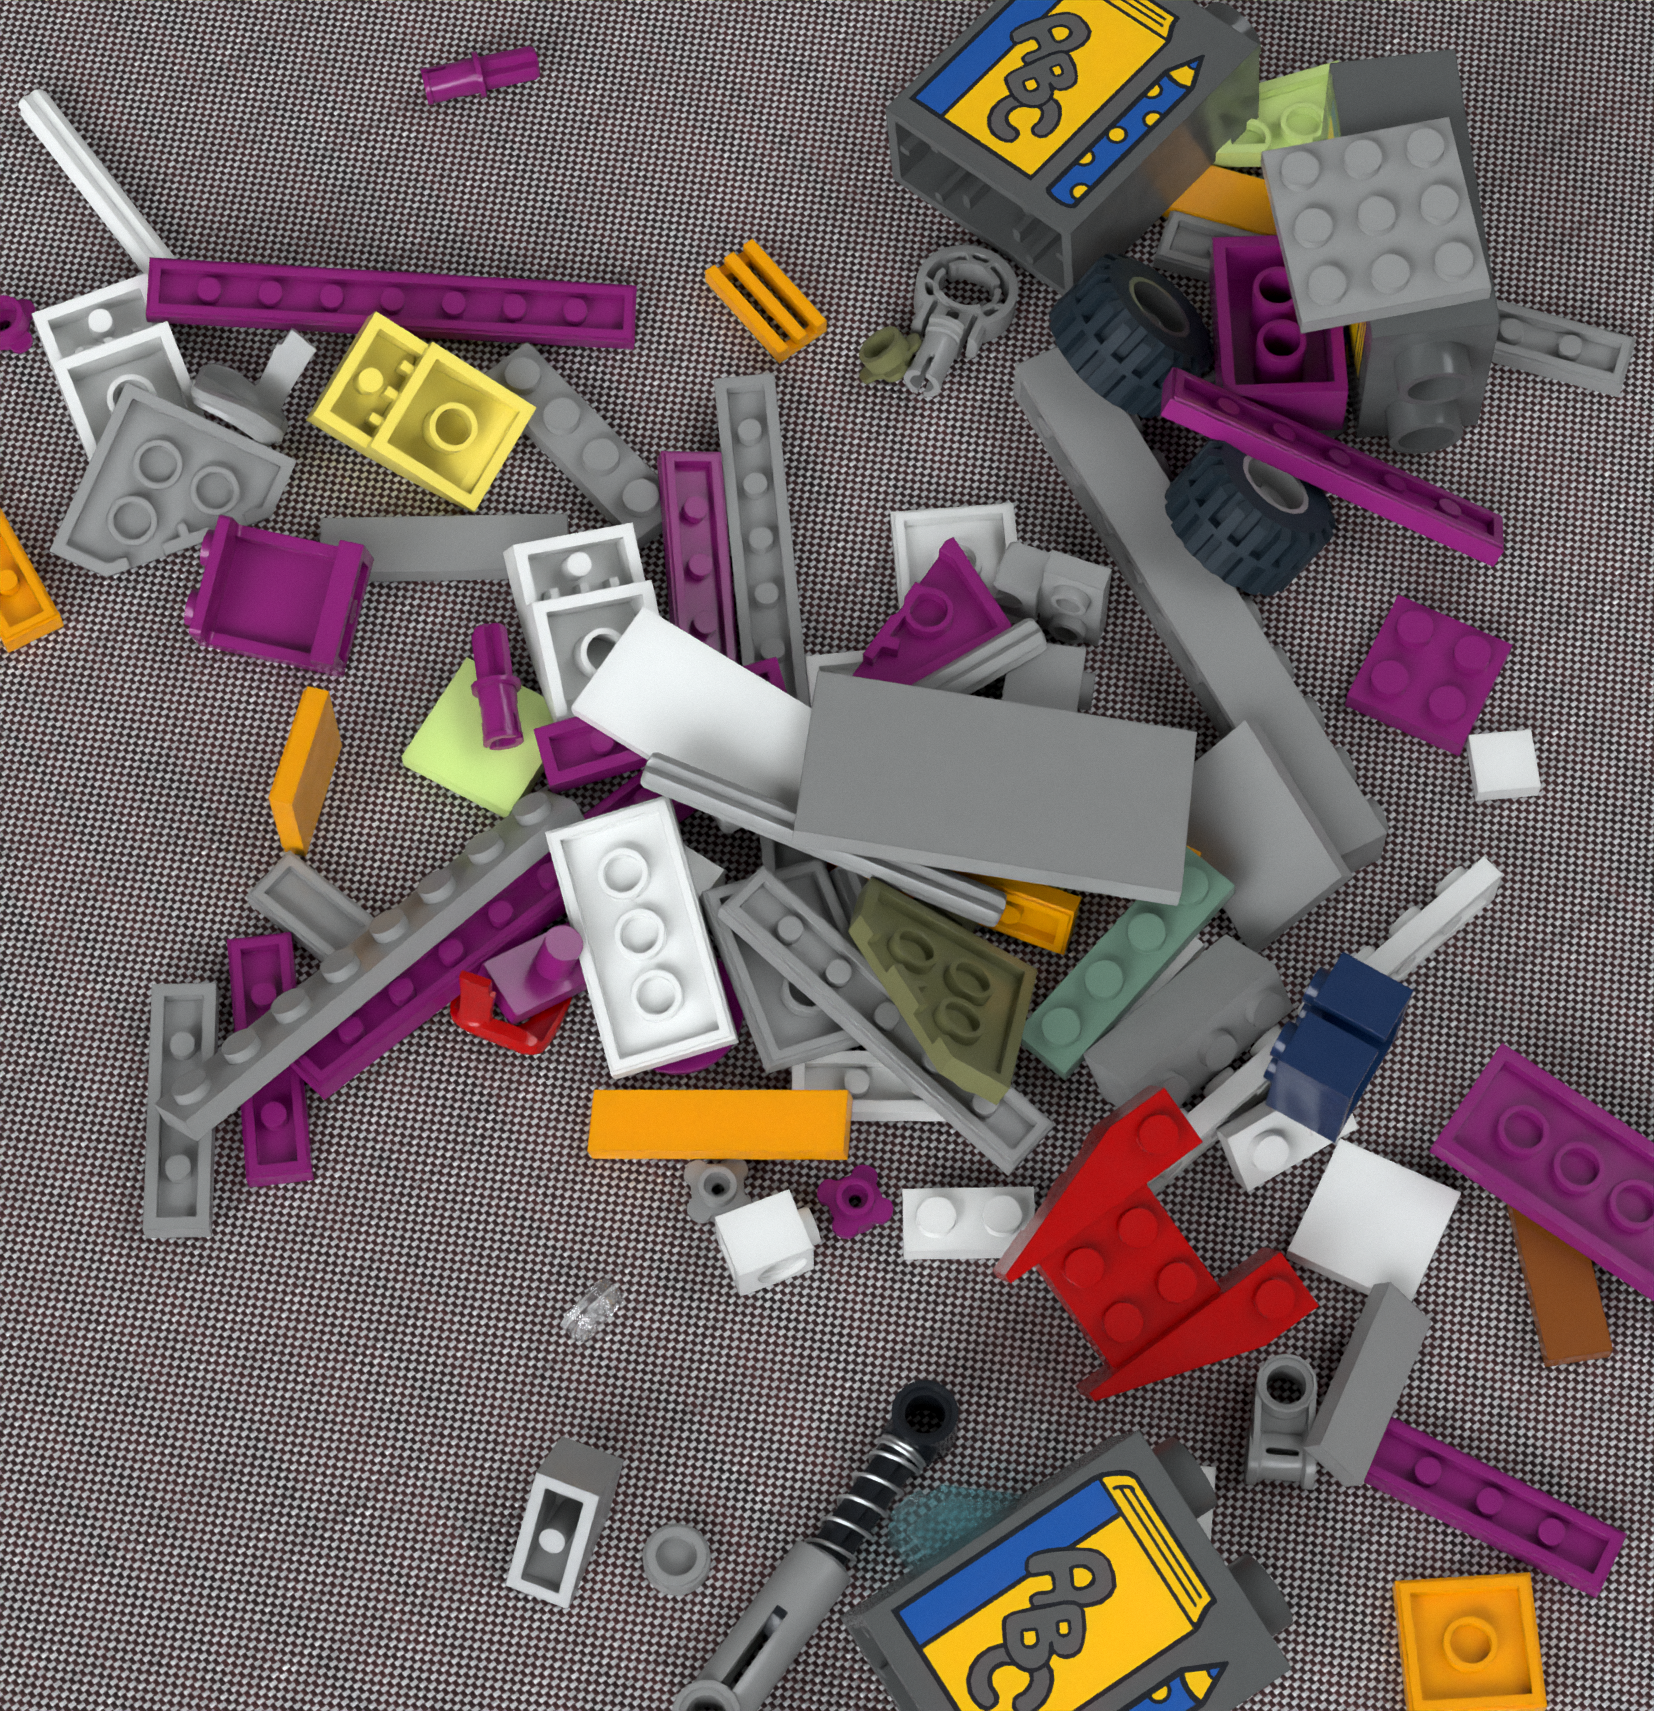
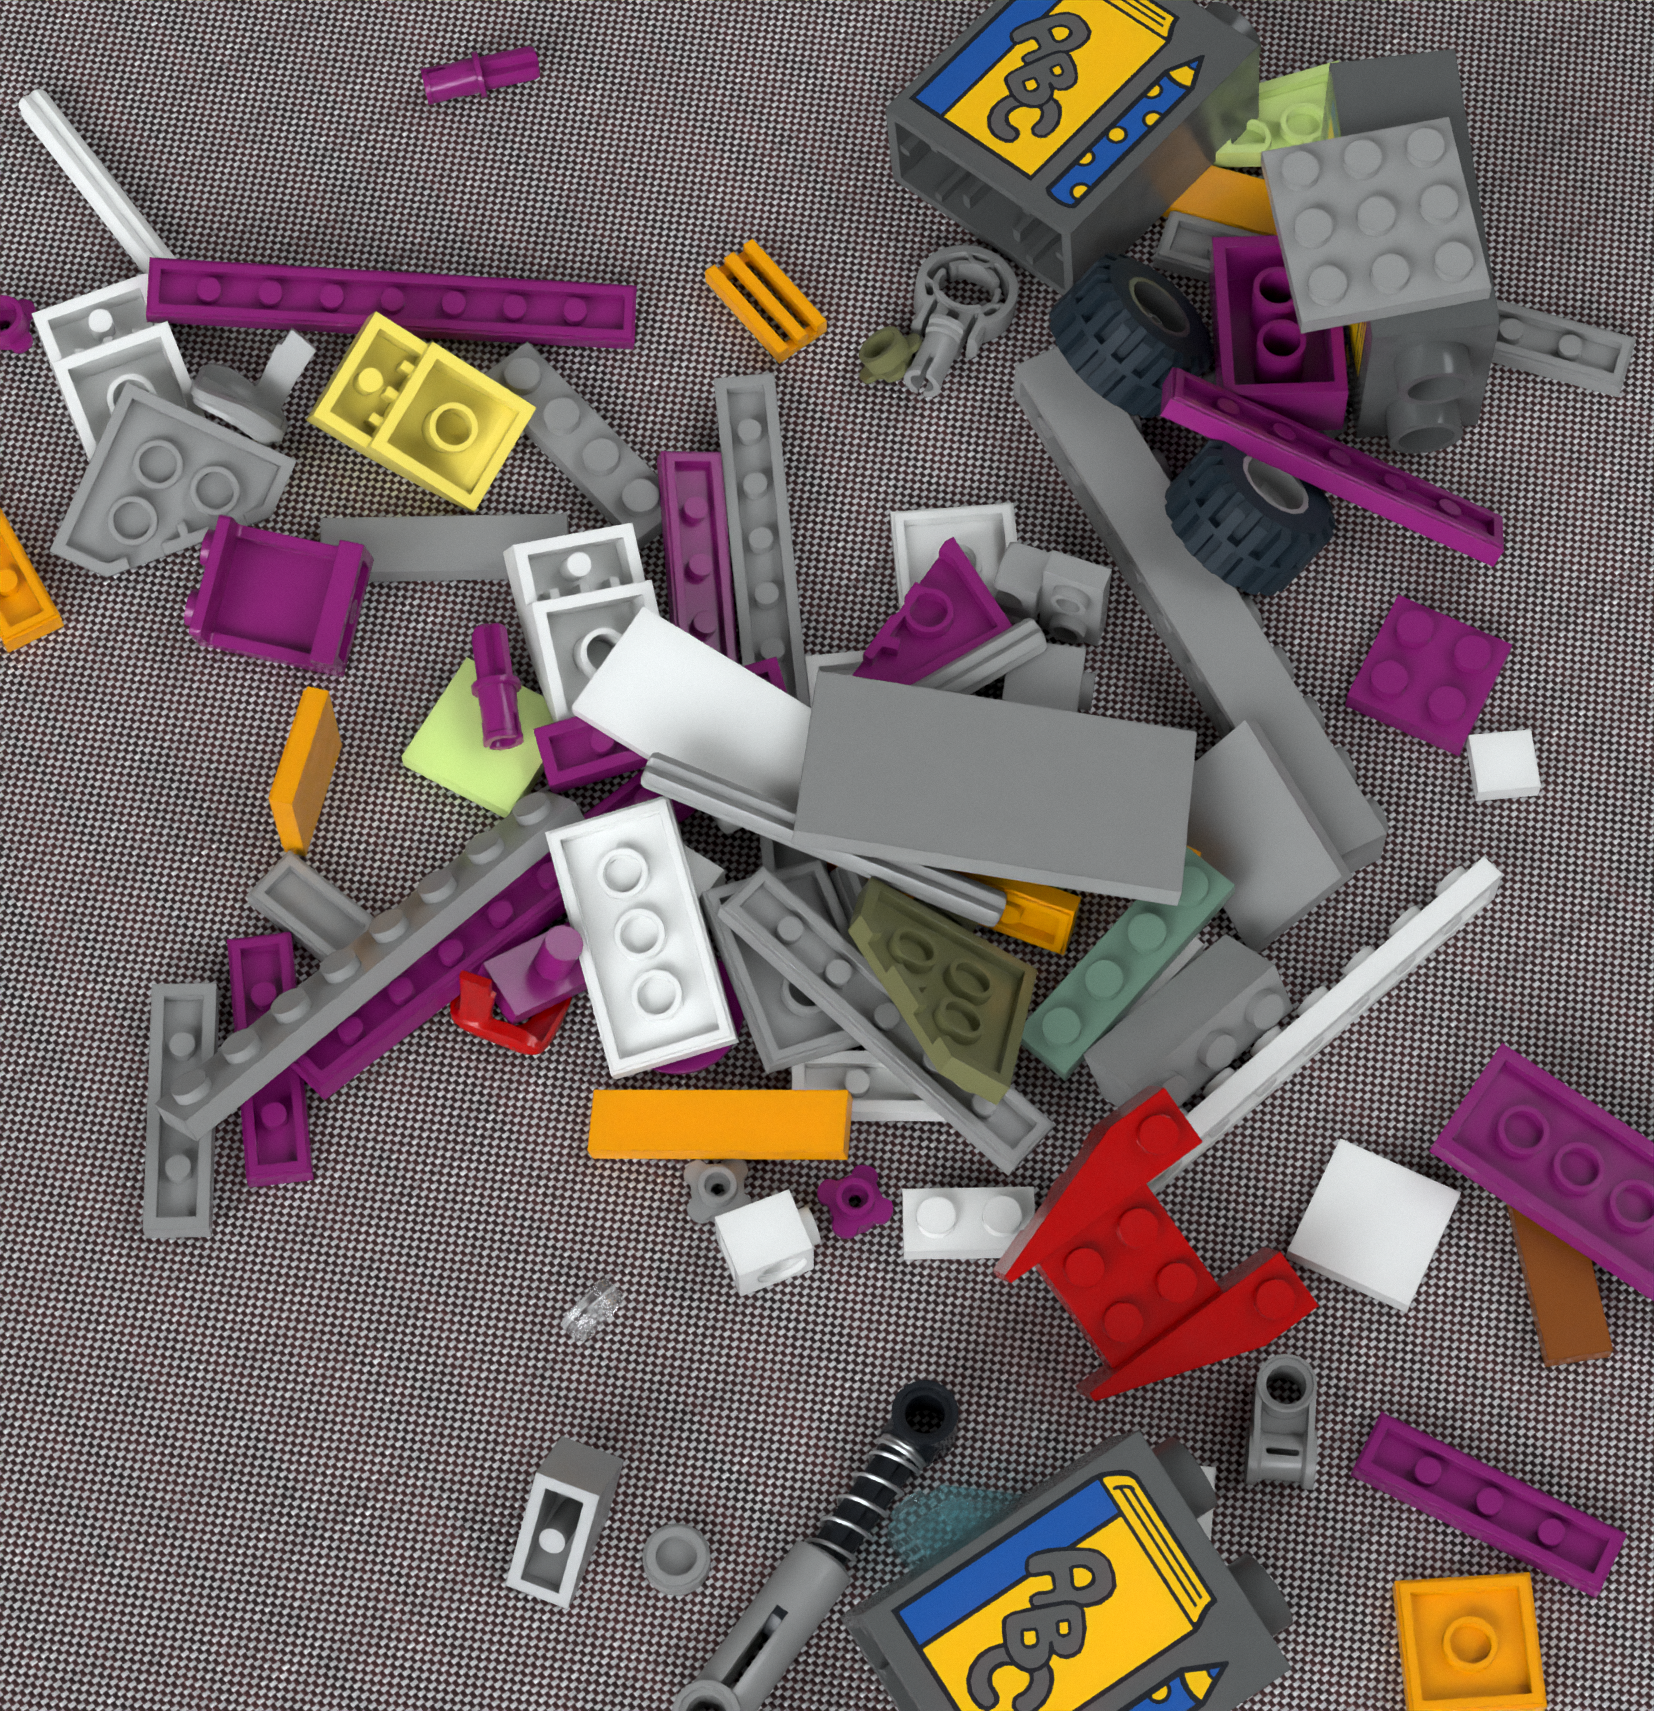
(1267, 1143): white plate -> none
(1335, 1045): dark blue piece -> none
(1367, 1384): light grey tile -> none

